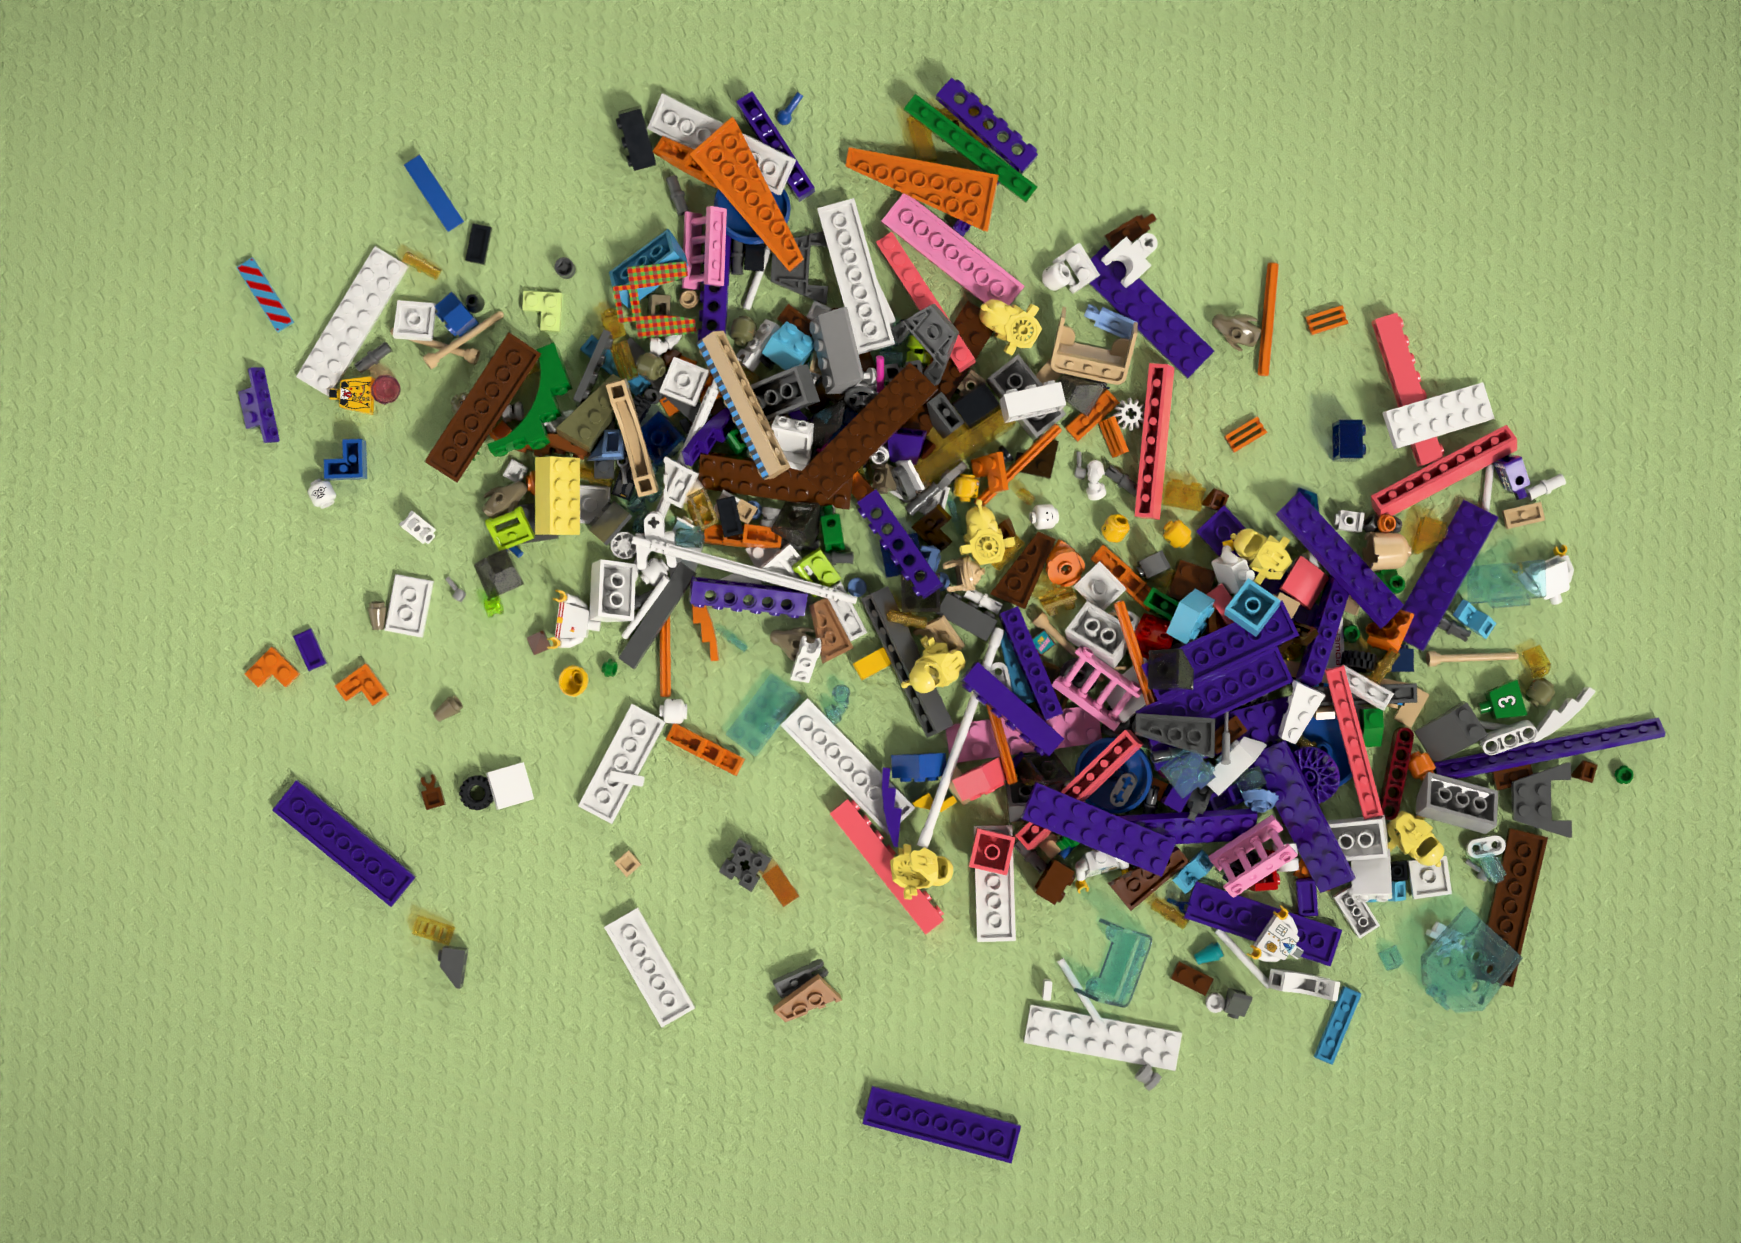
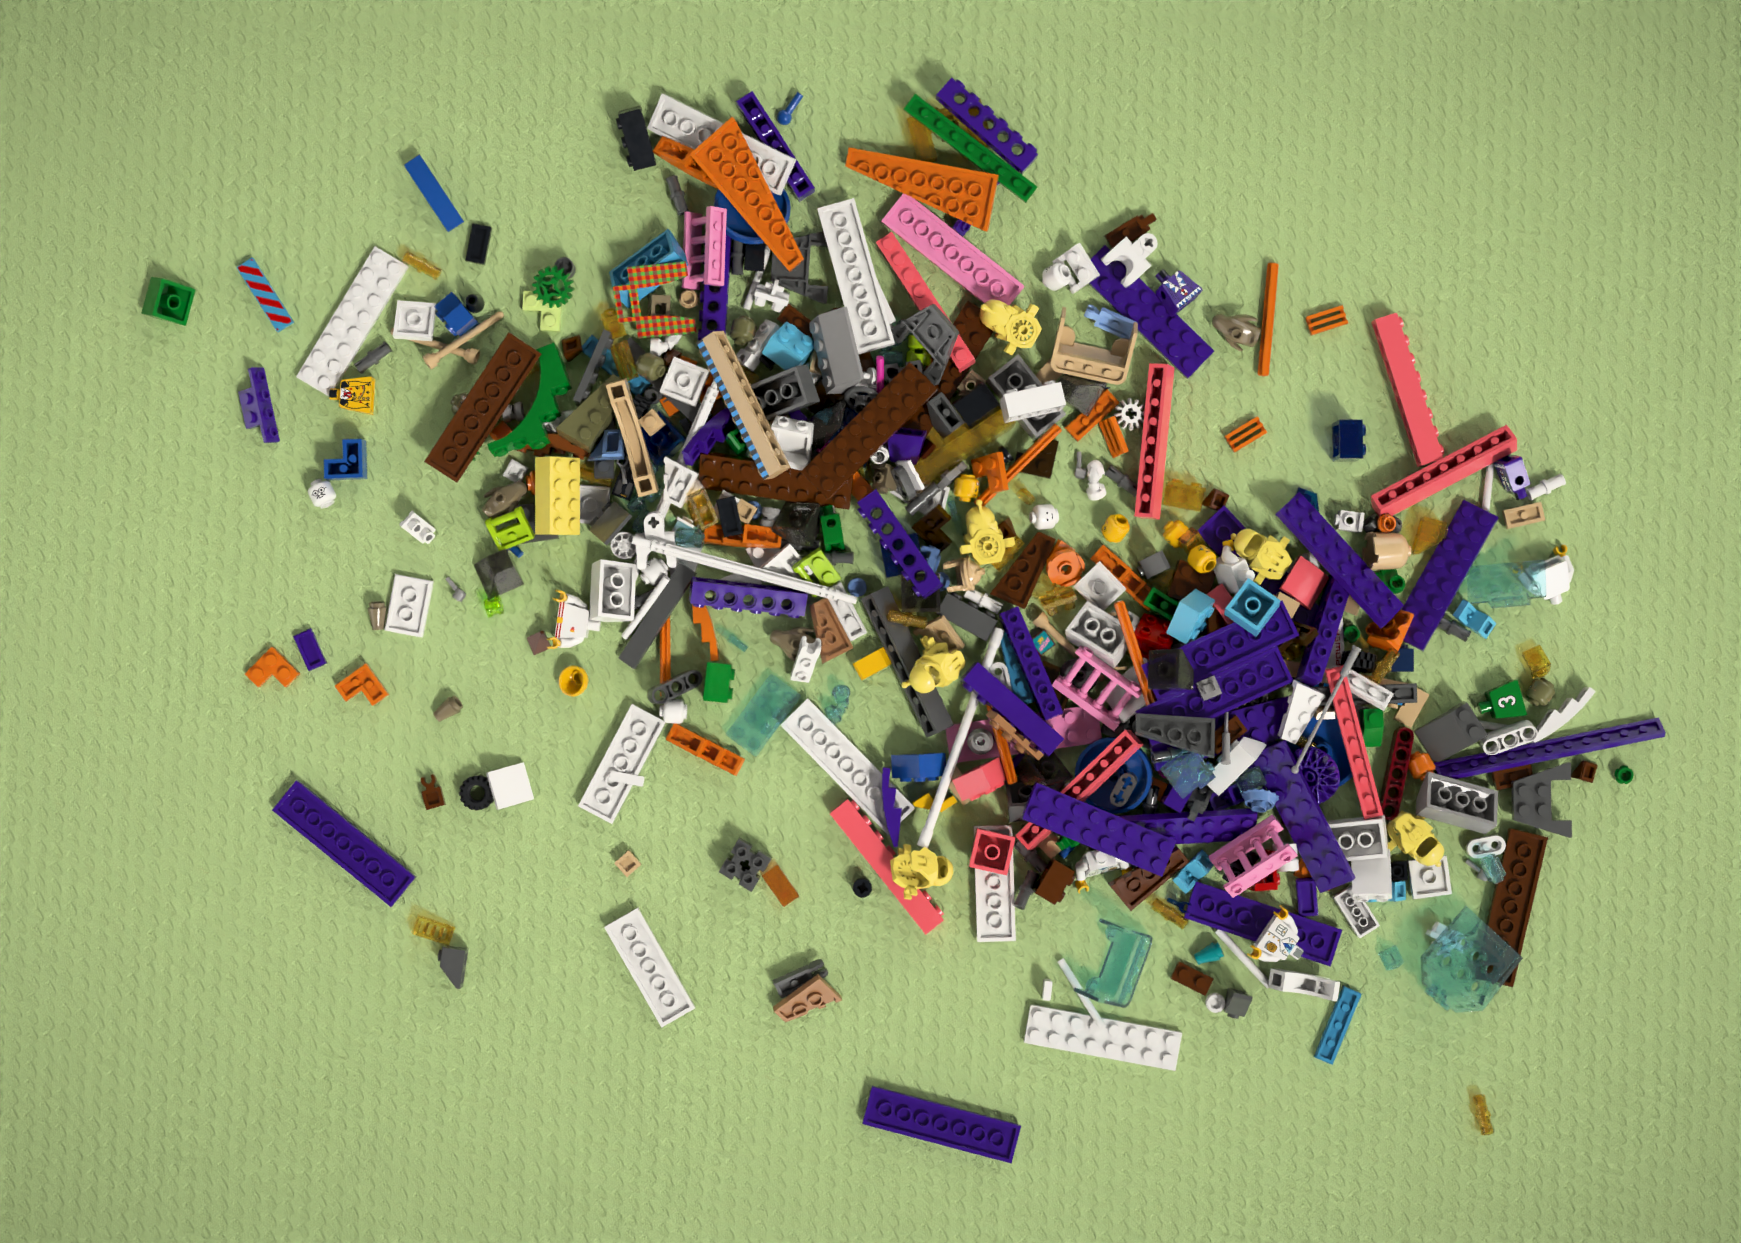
(168, 301): none -> green slope
(385, 389): clear pink hair -> none
(561, 290): none -> green gear
(572, 347): none -> reddish brown slope
(609, 668): green plate -> none
(651, 422): none -> tan plate
(683, 687): none -> dark grey beam
(718, 682): none -> green slope
(772, 293): none -> white hips
(817, 309): white tile -> none
(862, 884): none -> black wheel
(978, 735): none -> light grey cone
(1009, 734): none -> medium nougat wing
(1026, 889): none -> dark grey pin
(1148, 1077): light grey wheel -> none
(1176, 291): none -> dark purple torso
(1188, 537): none -> clear yellow slope
(1202, 559): none -> yellow head
(1208, 688): none -> light grey tile
(1344, 672): none -> light grey piece
(1434, 658): tan piece -> none
(1438, 415): white plate -> none
(1483, 1114): none -> clear yellow pin

